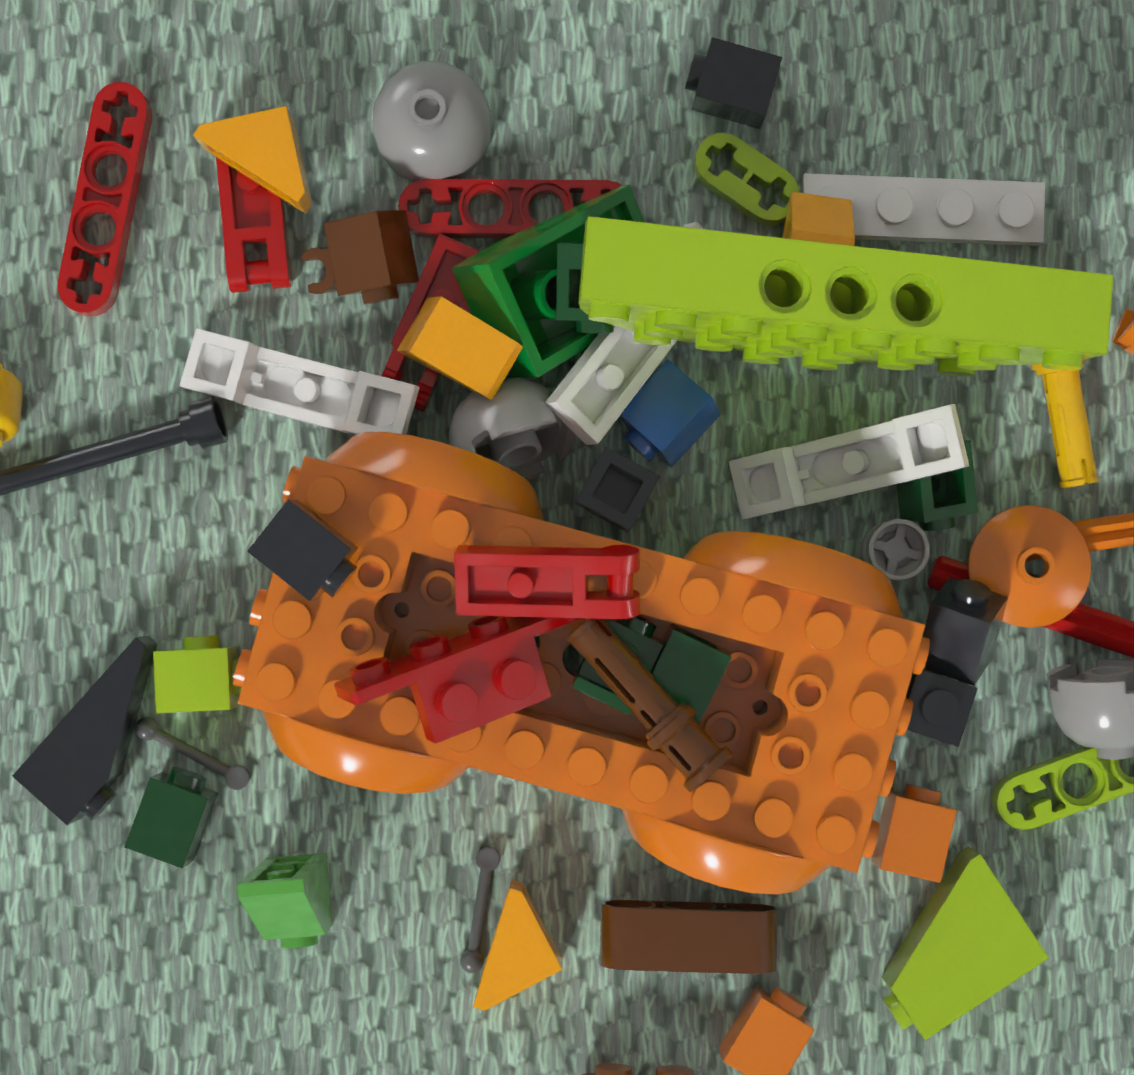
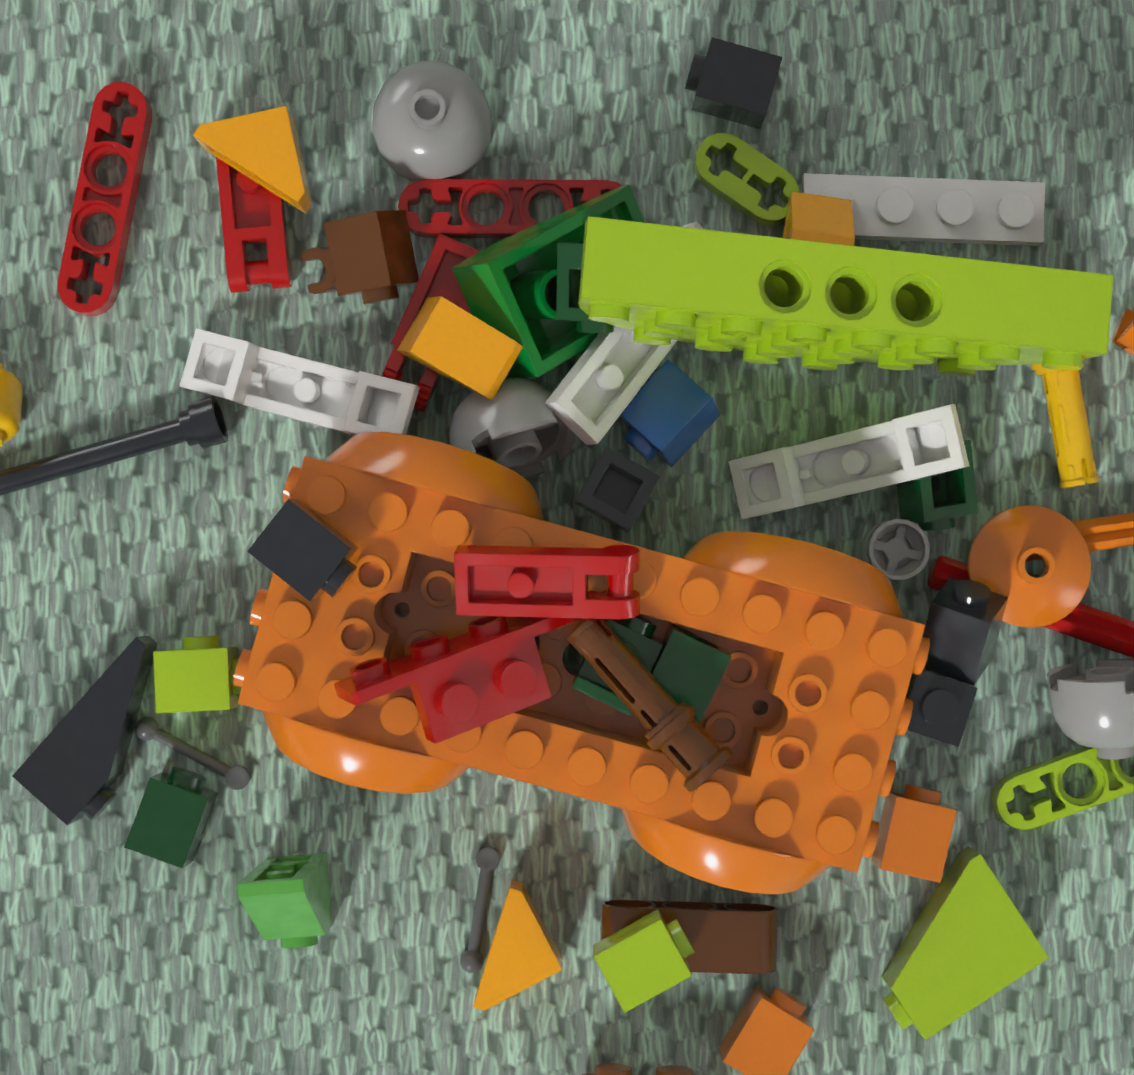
(644, 959): none -> lime brick

